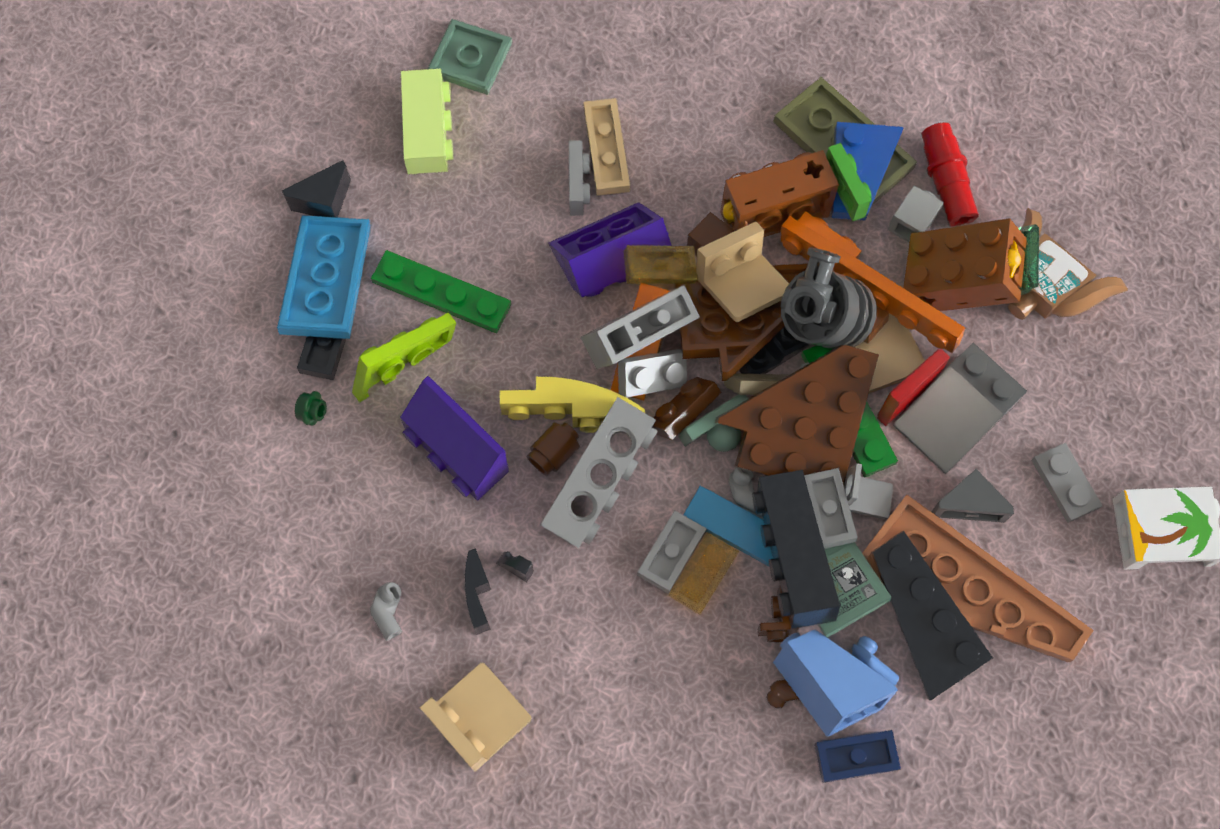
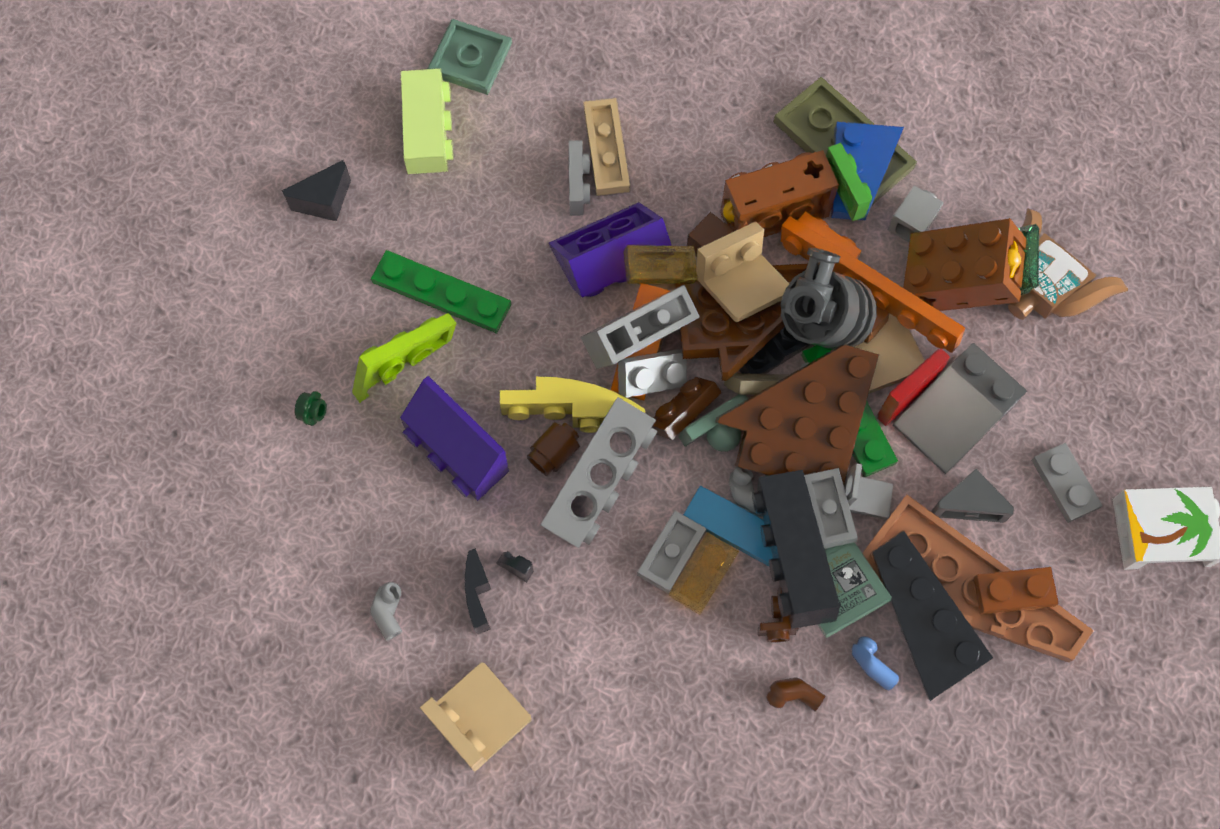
(321, 356): black plate -> none
(324, 277): dark azure tile -> none
(831, 681): medium blue slope -> none
(857, 756): dark blue plate -> none
(949, 174): red piece -> none
(1015, 590): none -> dark orange plate

